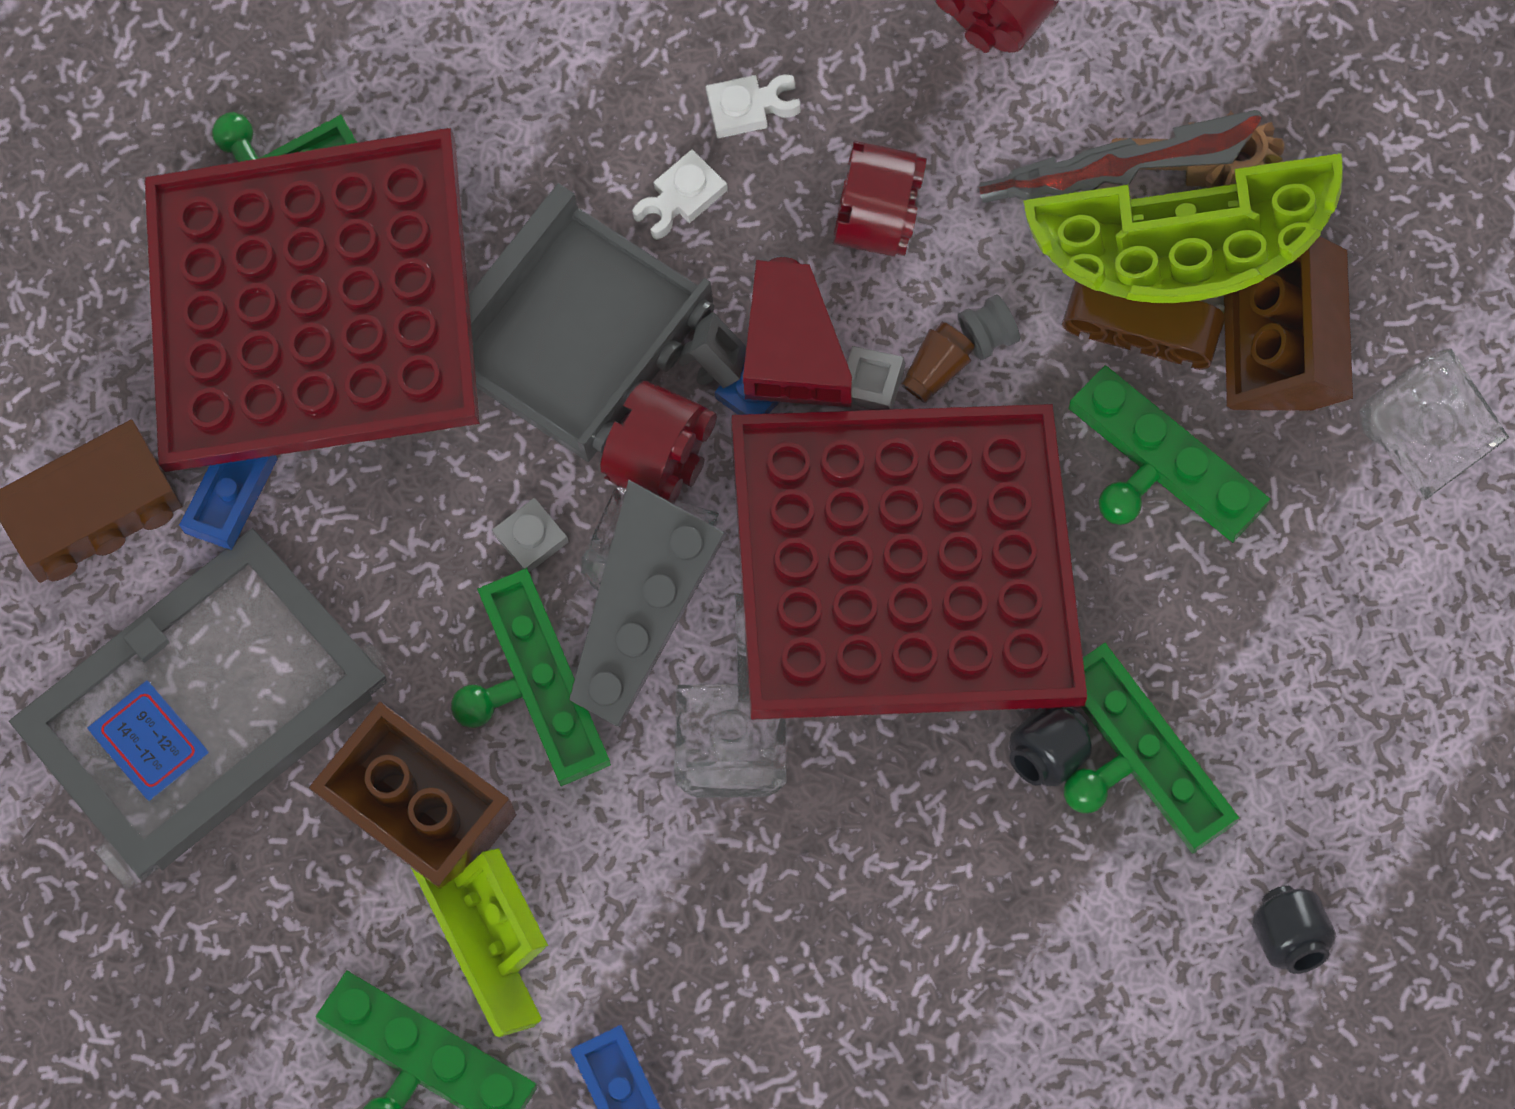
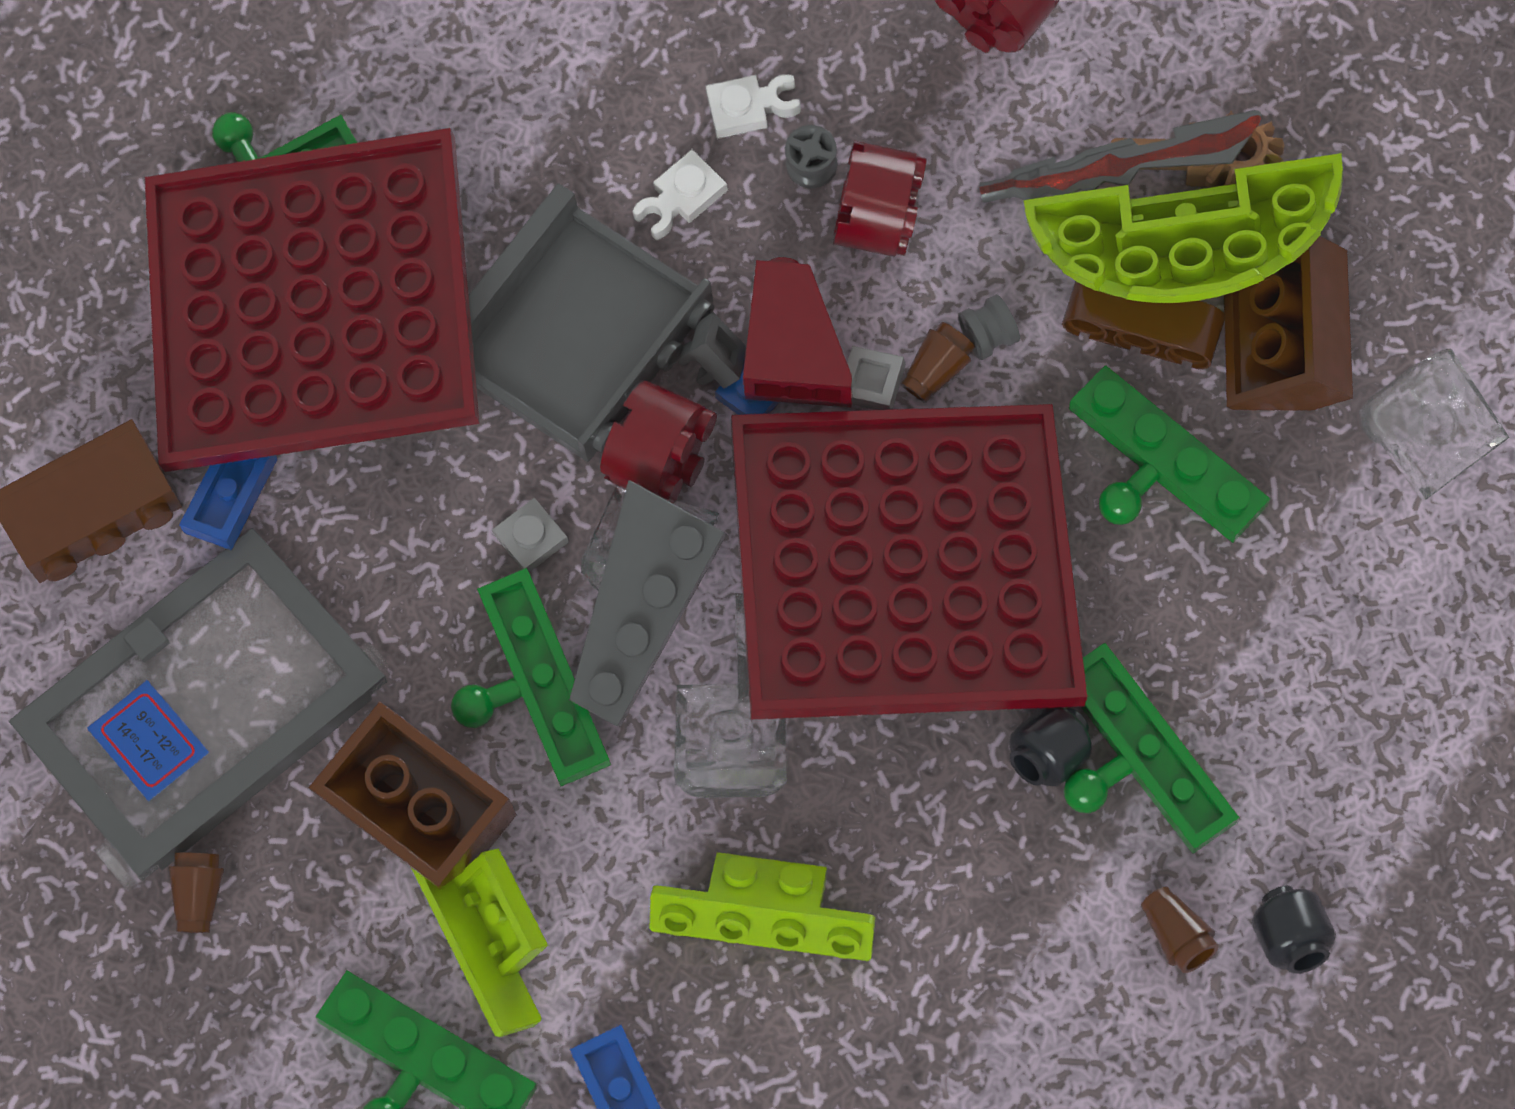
(195, 890): none -> reddish brown cone
(764, 907): none -> lime bracket
(811, 143): none -> dark grey wheel
(1179, 930): none -> reddish brown cone

